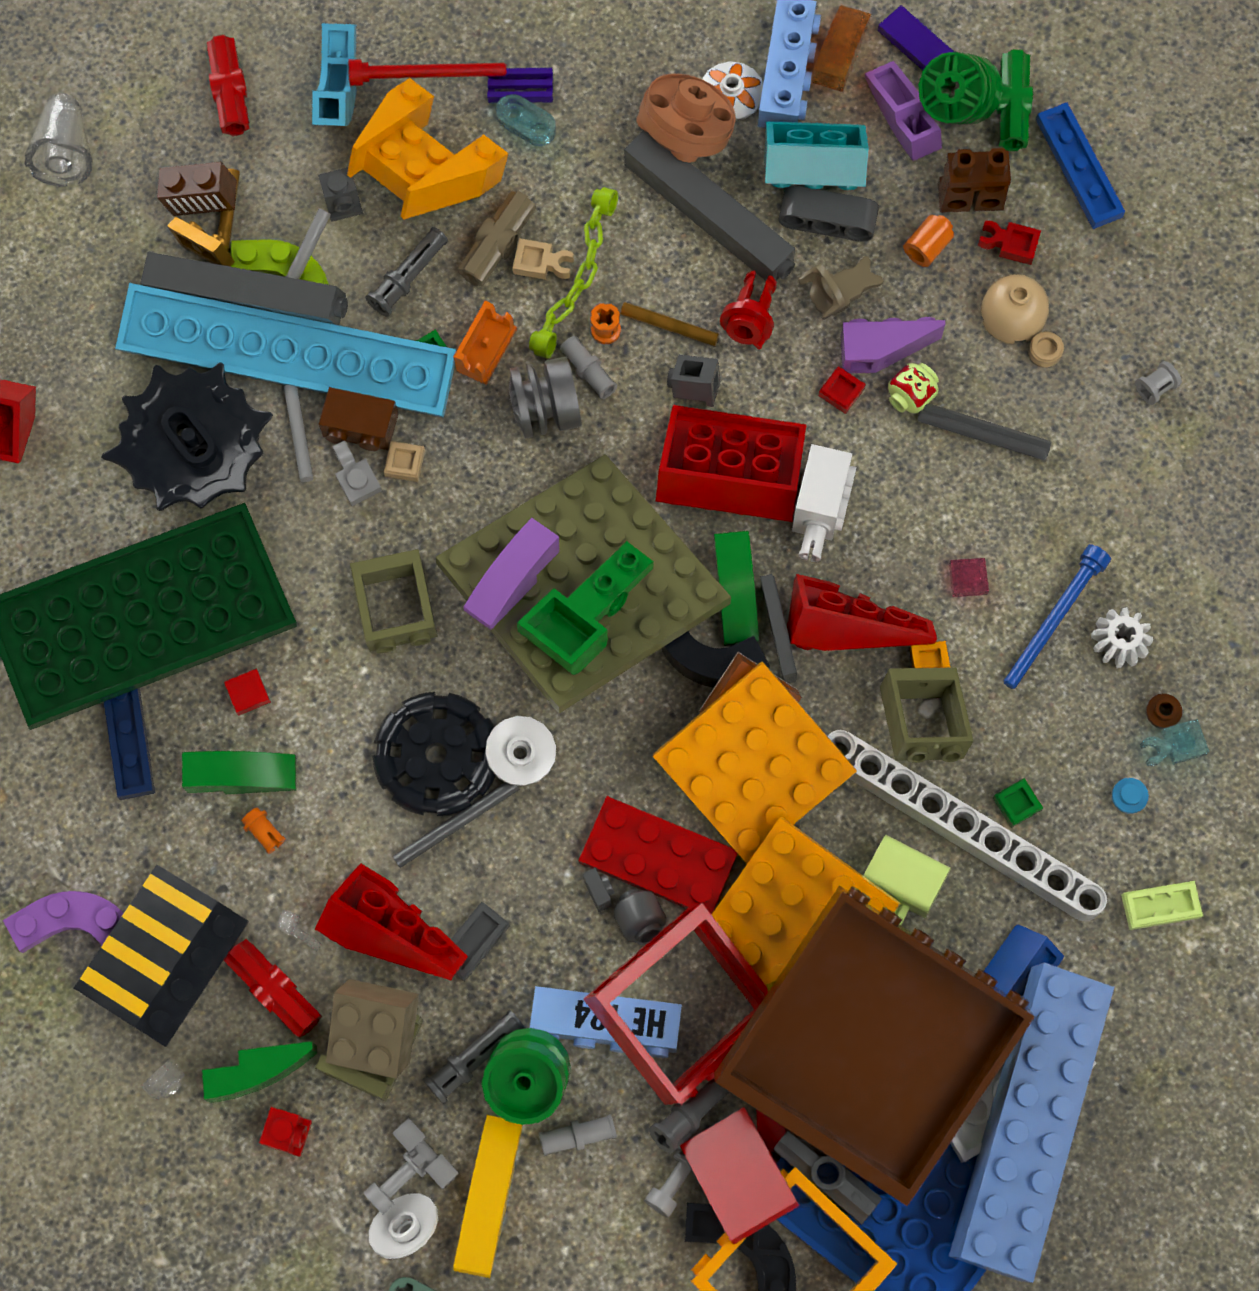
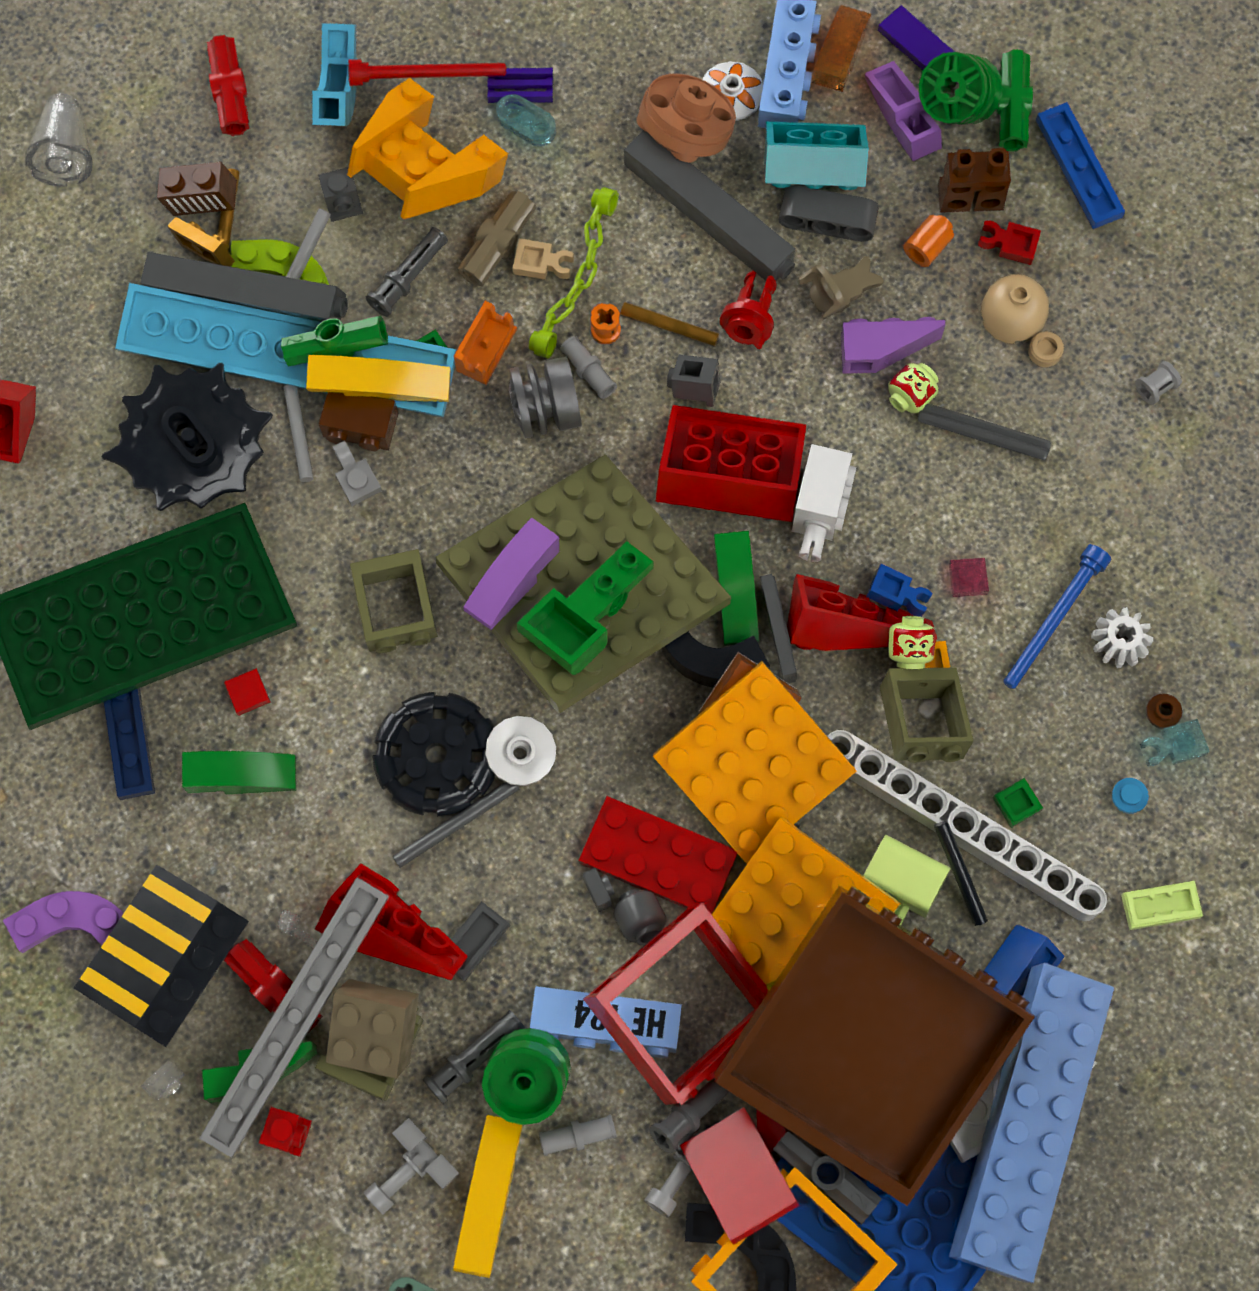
(262, 829): orange pin -> none
(294, 1017): none -> light grey plate
(335, 339): none -> green piece
(378, 378): none -> yellow slope
(403, 1226): white dish -> none
(404, 461): tan tile -> none
(841, 390): red tile -> none
(894, 590): none -> blue plate
(911, 643): none -> yellowish green head
(960, 873): none -> black bar

